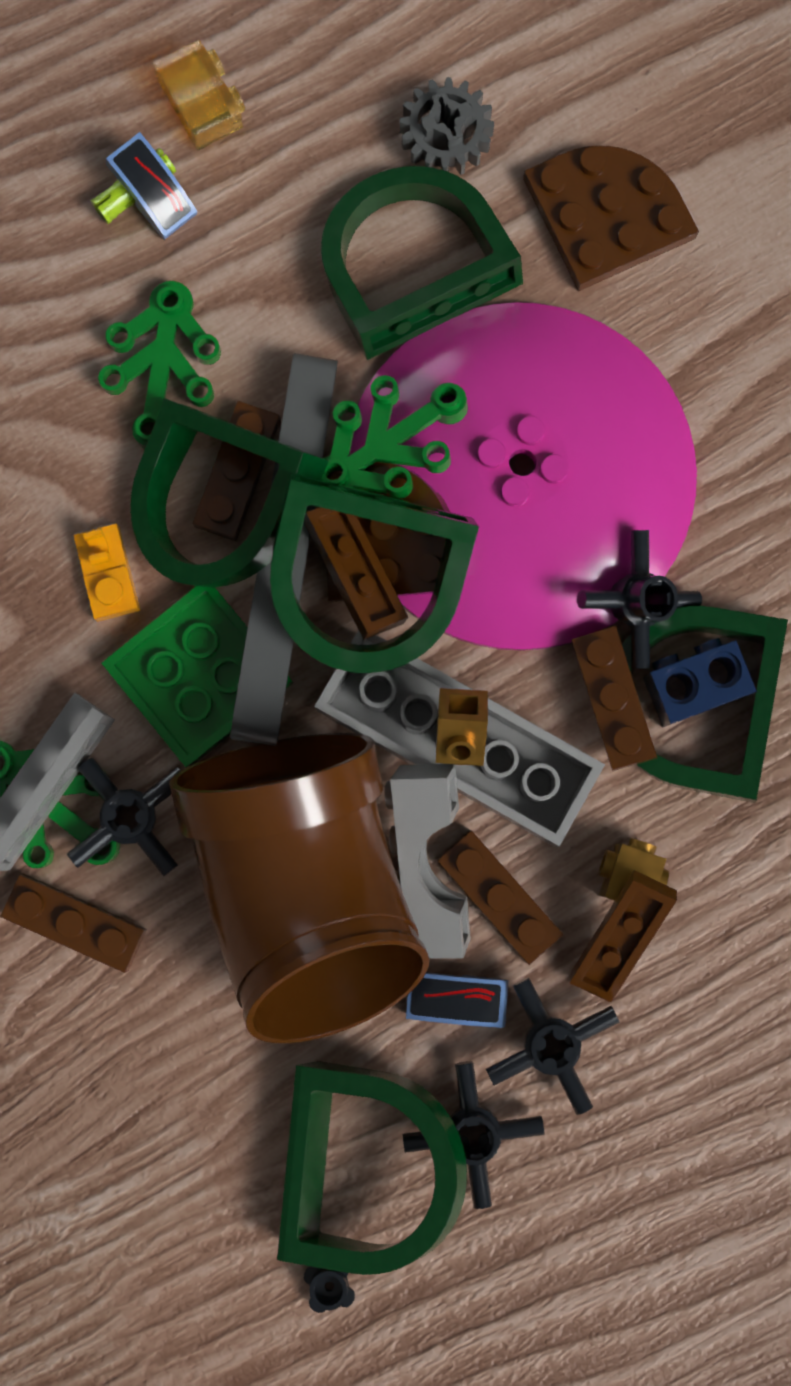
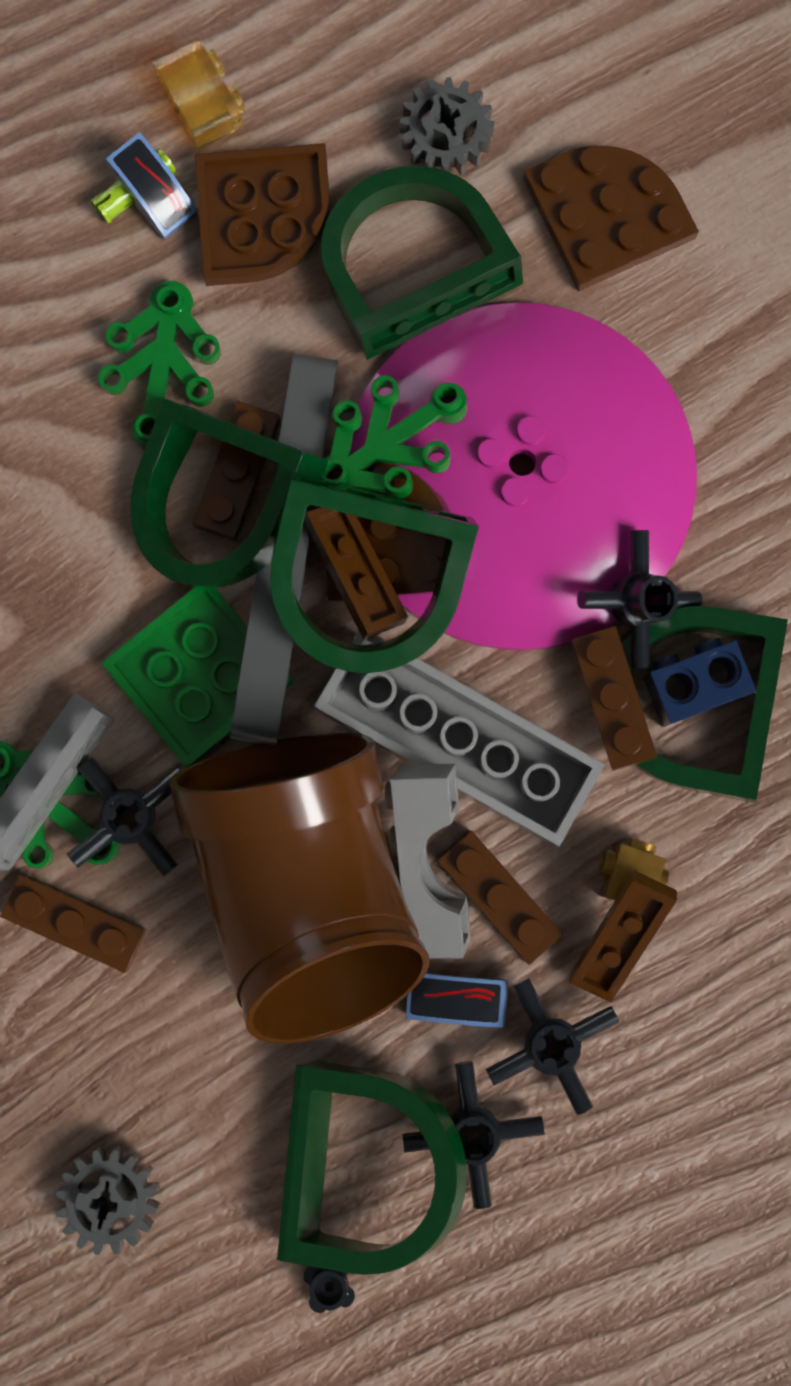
(106, 572): light orange plate -> none
(128, 1201): none -> dark grey gear
(260, 210): none -> reddish brown plate
(461, 726): pearl gold brick -> none

